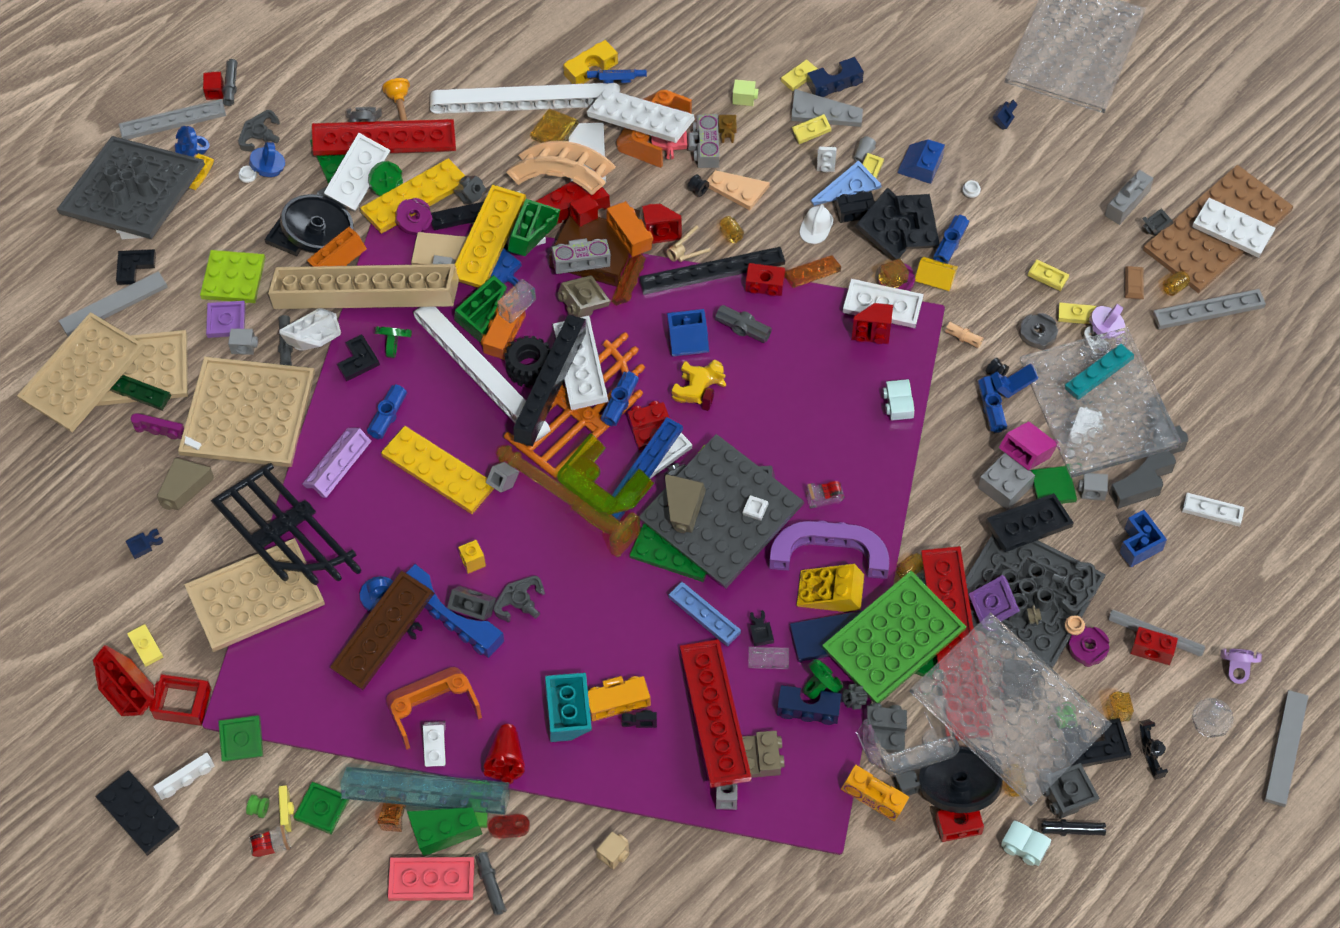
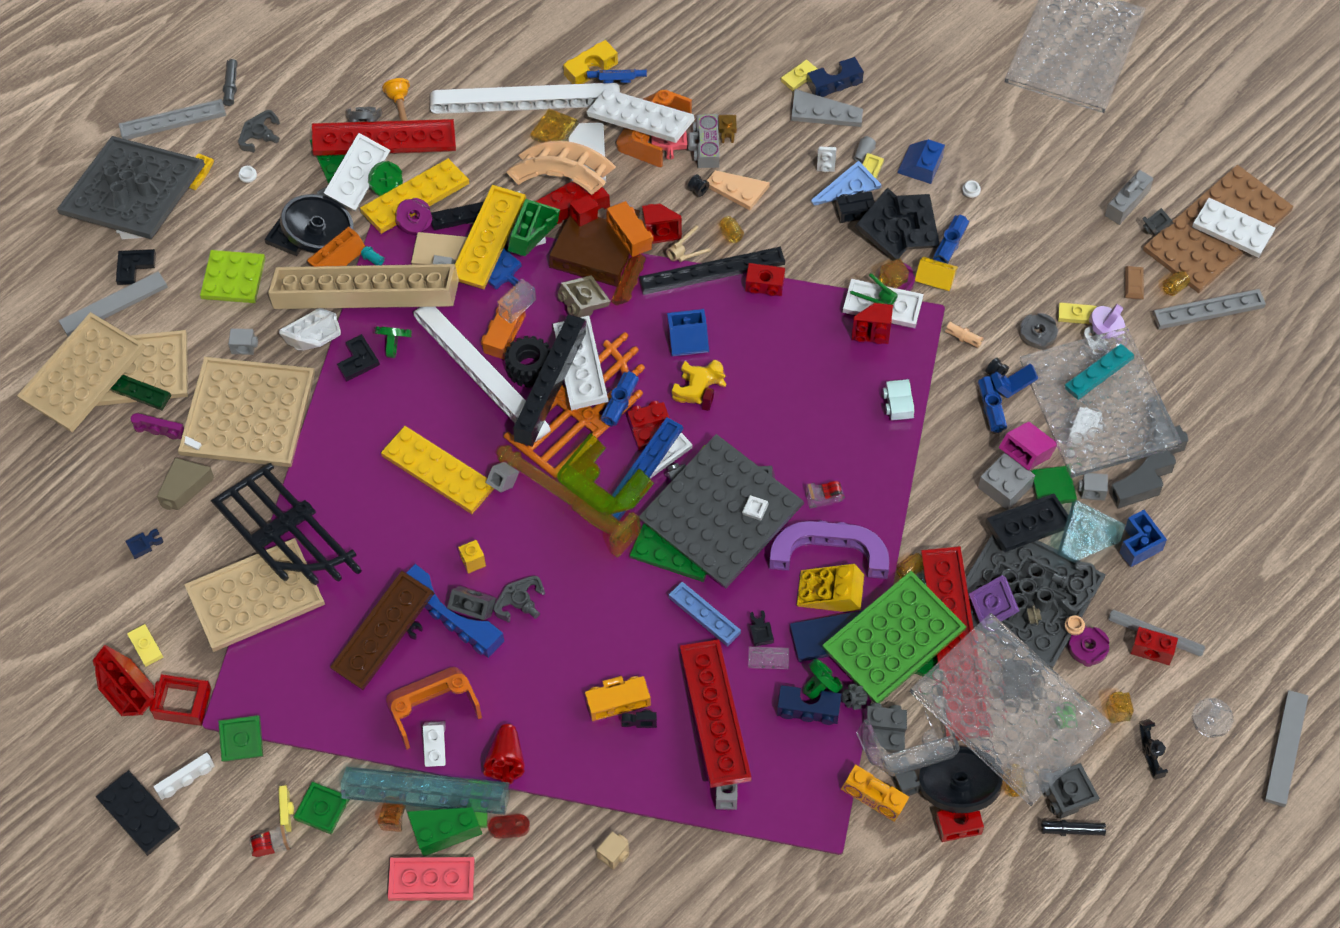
(188, 142): blue tile -> none
(213, 85): red brick -> none
(224, 317): medium lavender plate -> none
(257, 806): bright green wheel -> none
(267, 160): blue tile -> none
(284, 349): dark grey pin -> none
(337, 461): lavender fence -> none
(372, 256): none -> teal pin
(373, 591): blue tile -> none
(383, 420): blue piece -> none
(470, 189): dark grey brick -> none
(480, 308): green wedge -> none
(487, 873): dark grey pin -> none
(567, 706): teal slope -> none
(581, 255): light grey piece -> none
(684, 502): dark tan slope -> none
(743, 323): dark grey piece -> none
(744, 92): yellowish green brick -> none
(763, 754): dark tan plate -> none
(811, 129): light yellow plate -> none
(812, 271): clear orange plate -> none
(816, 225): white piece -> none
(887, 295): none -> green plant
(1003, 115): dark blue plate -> none
(1025, 843): light aqua brick -> none
(1048, 275): light yellow plate -> none
(1088, 532): none -> clear light blue plate
(1111, 749): black plate -> none
(1213, 509): white tile -> none
(1240, 659): lavender tile -> none

